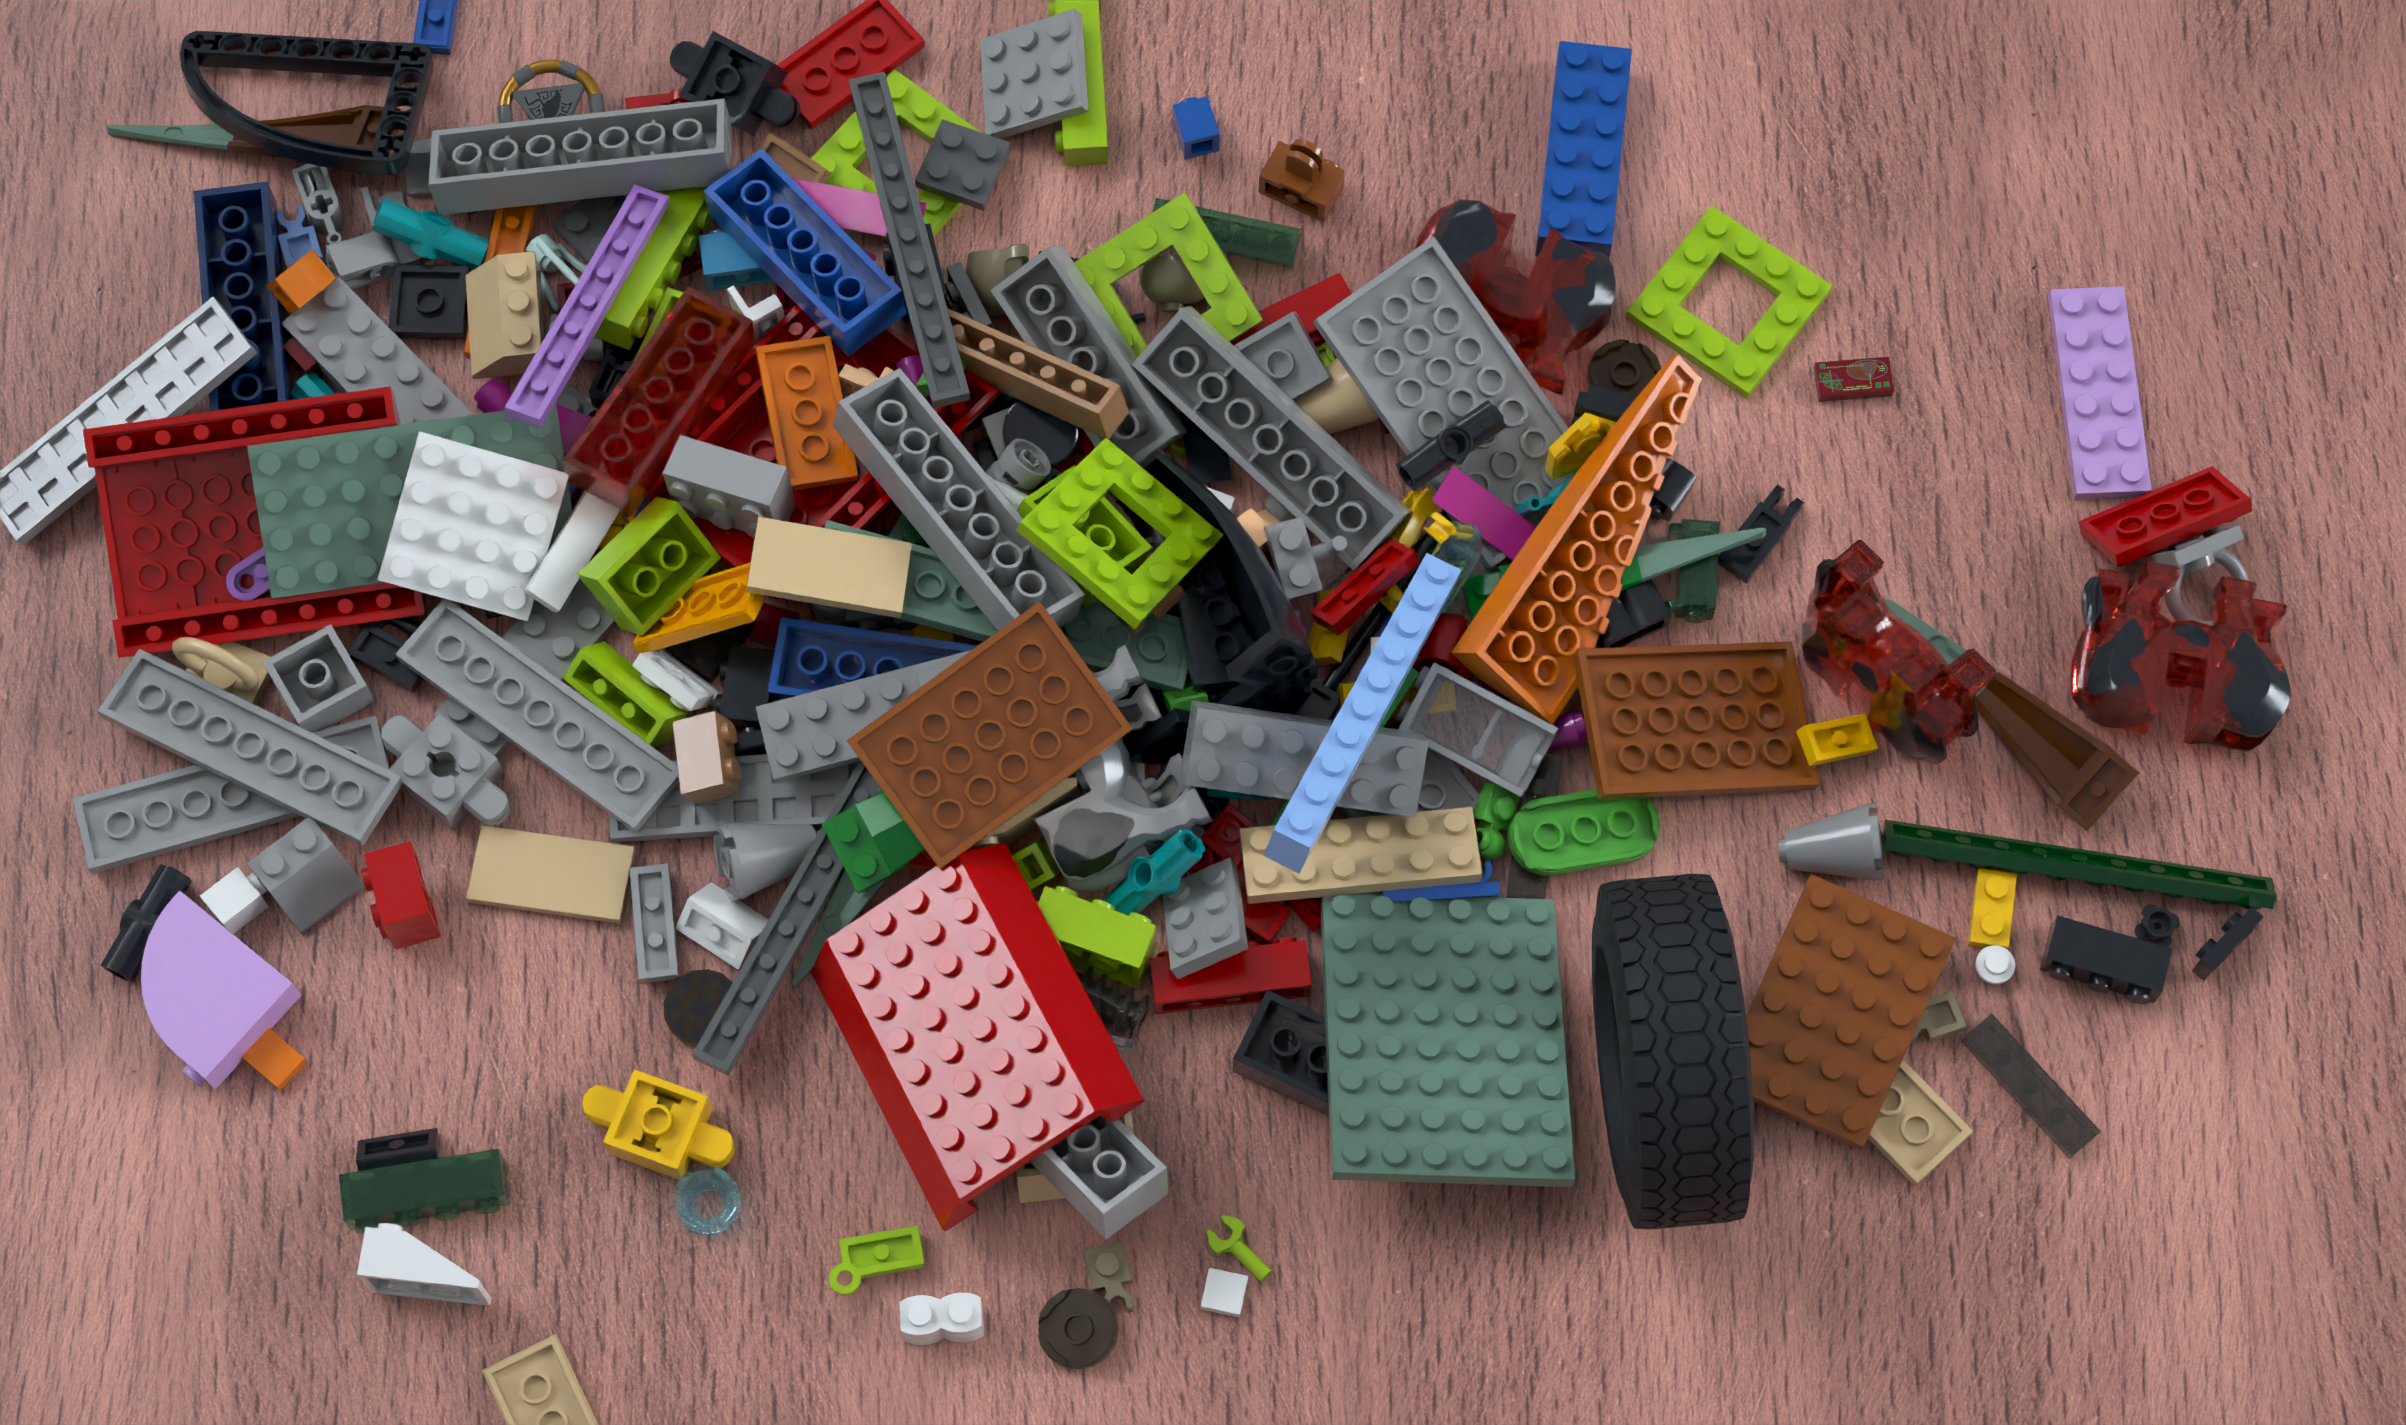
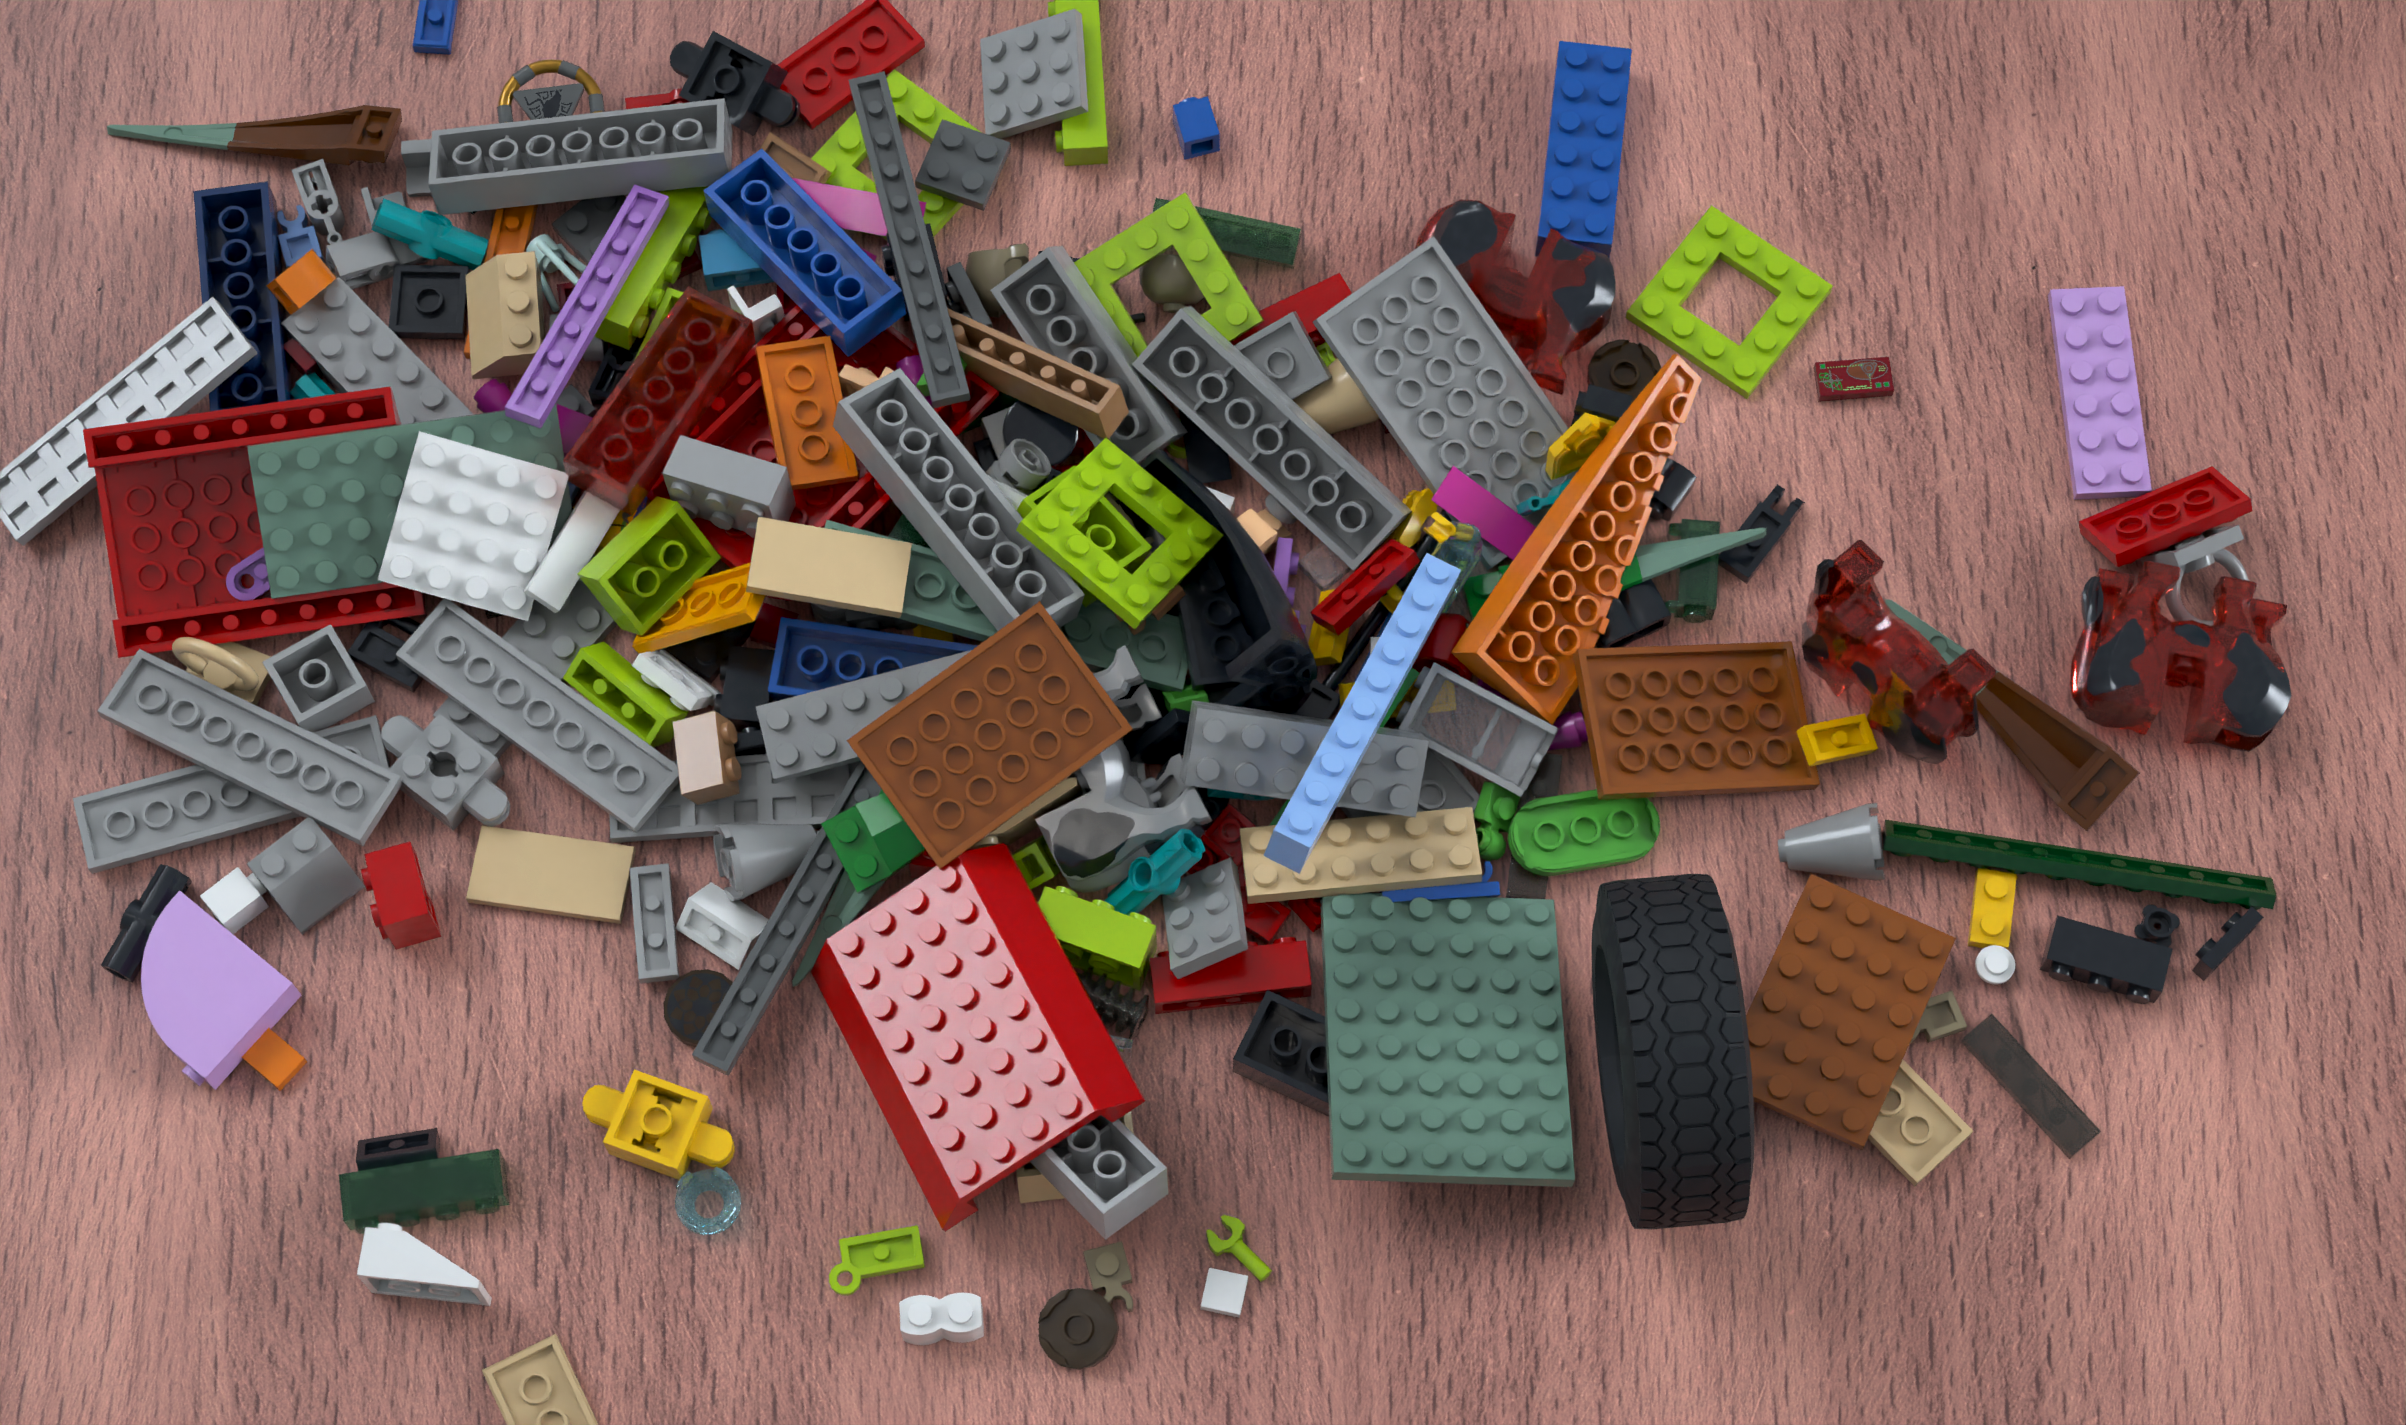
(414, 65): black beam -> none
(1296, 558): light grey plate -> none
(1302, 178): dark orange brick -> none
(1433, 456): black piece -> none

